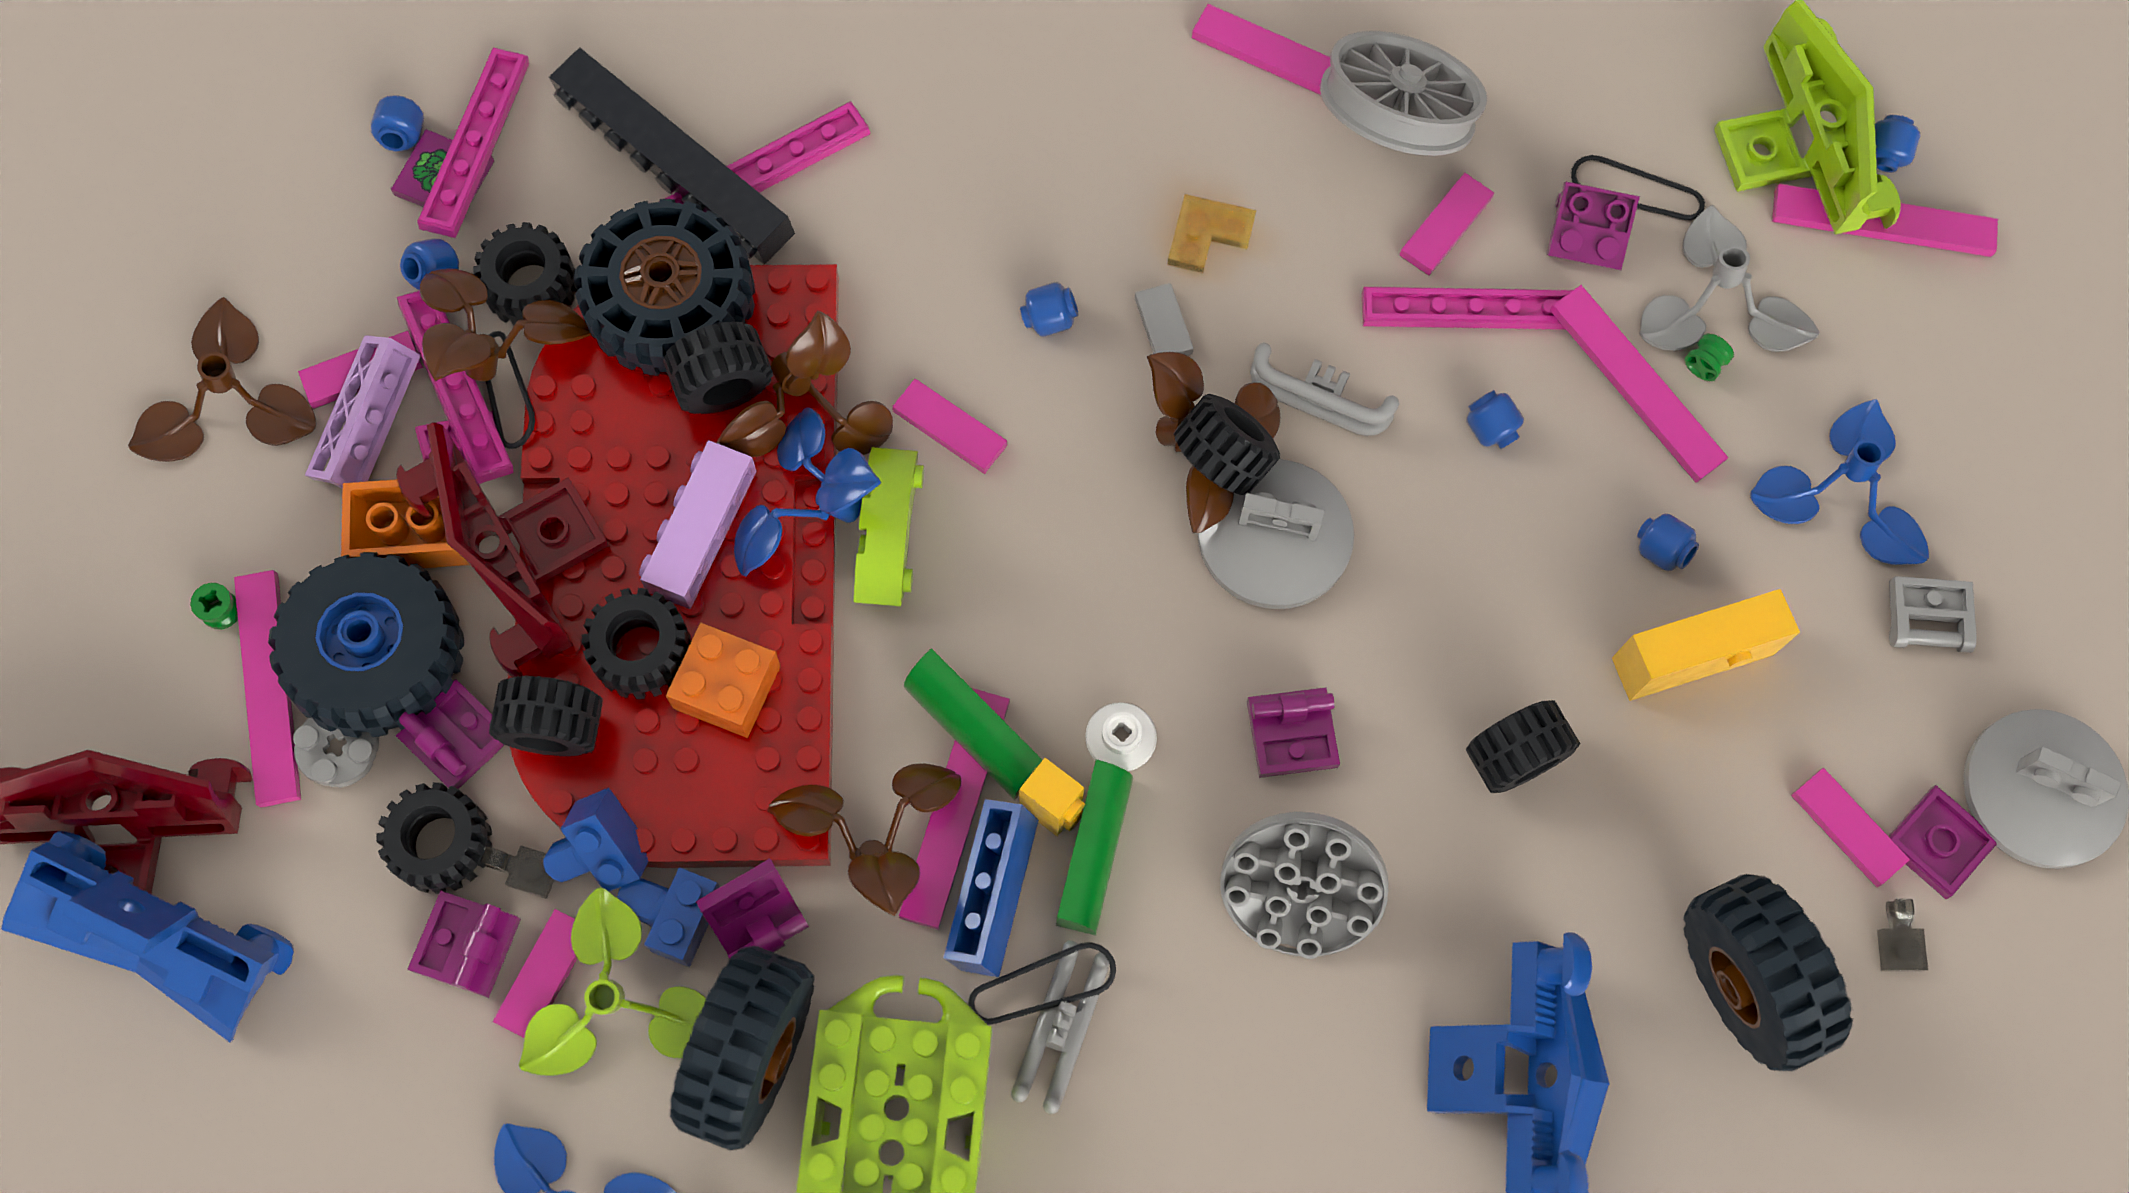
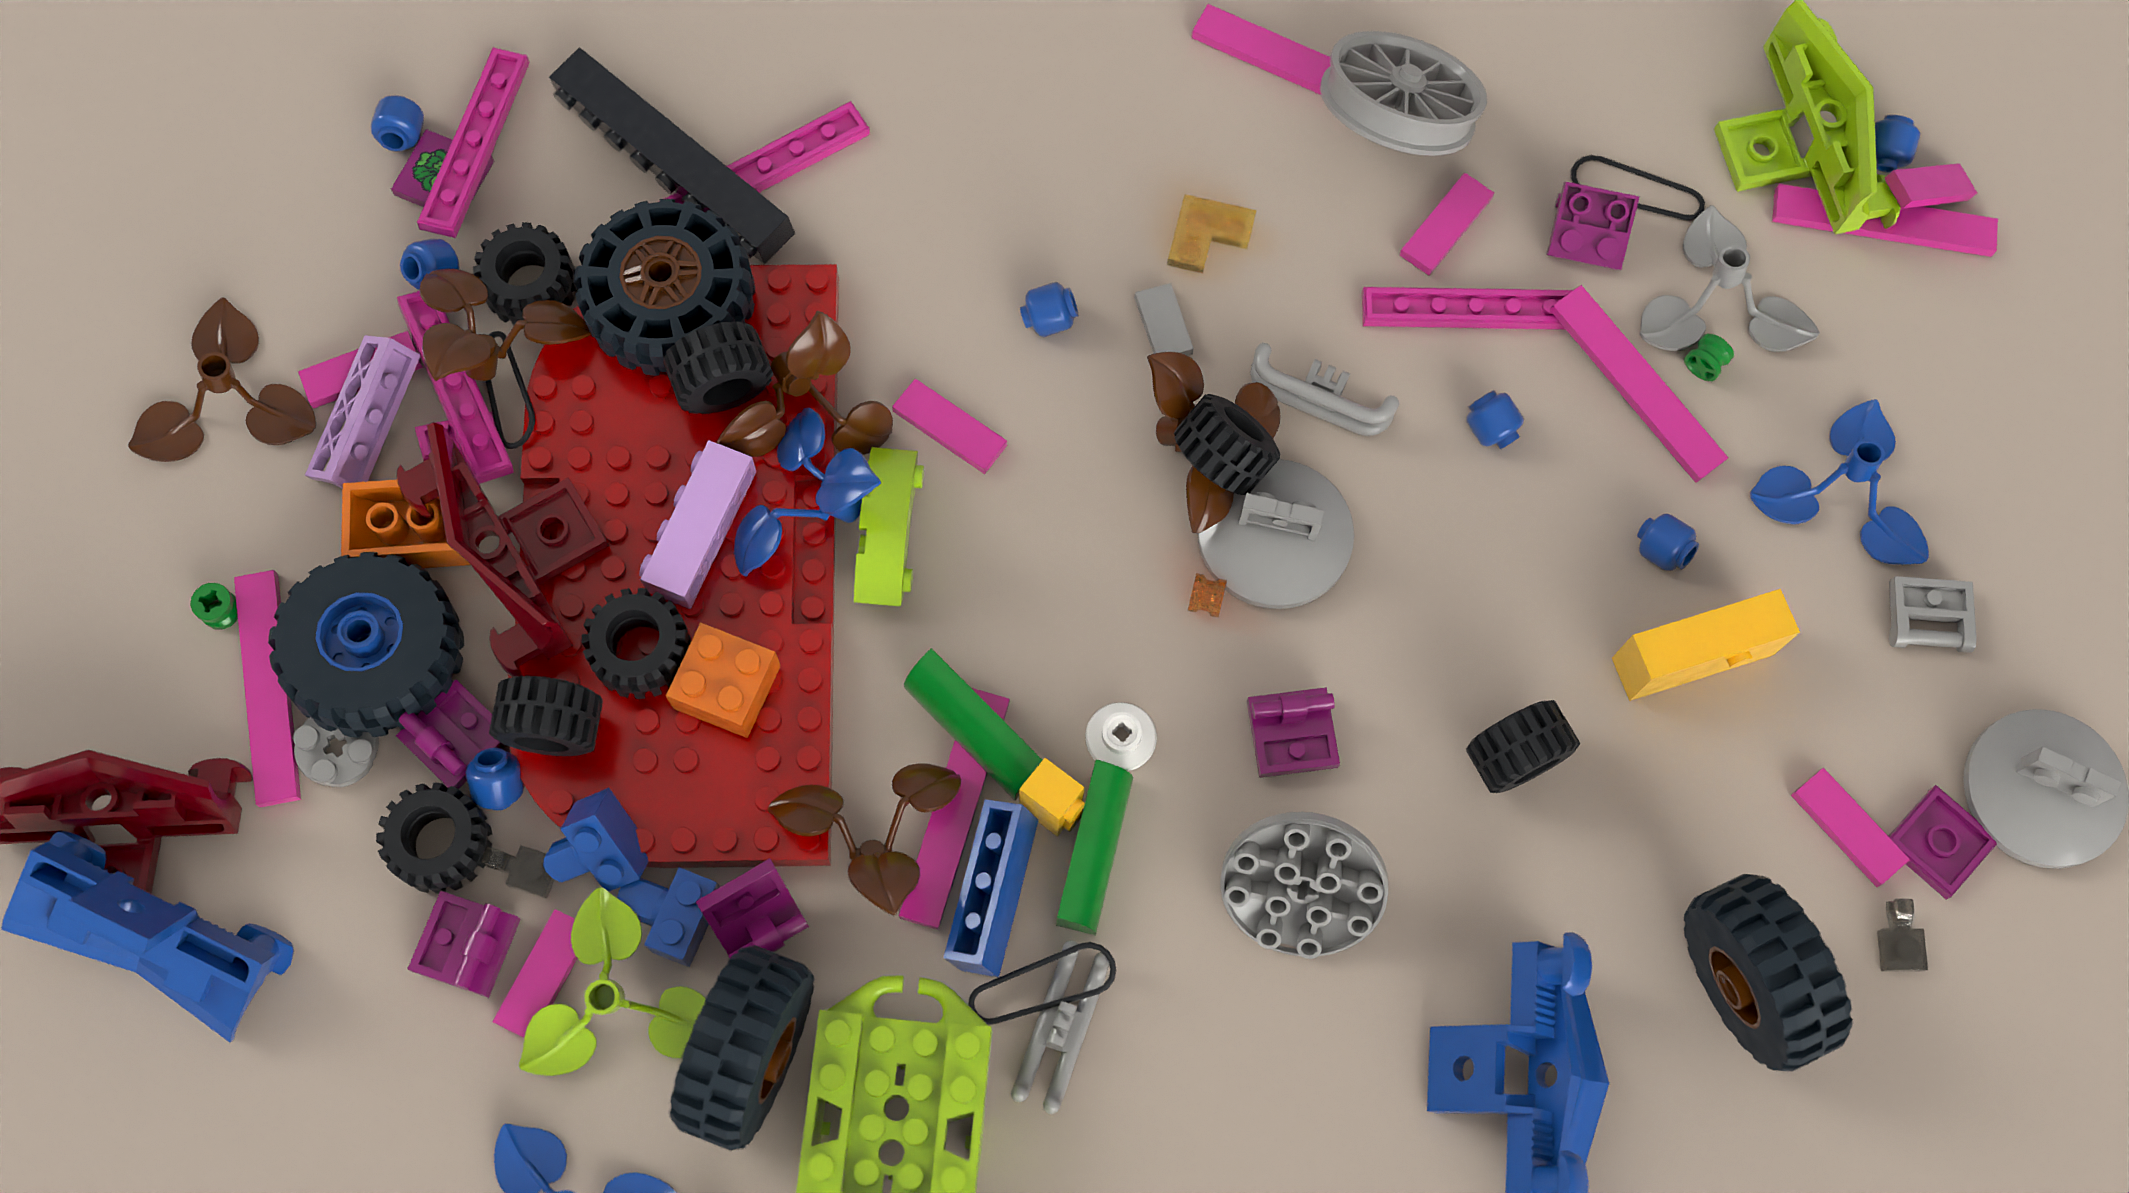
(494, 779): none -> blue head
(1207, 595): none -> clear orange wheel
(1930, 185): none -> dark pink tile

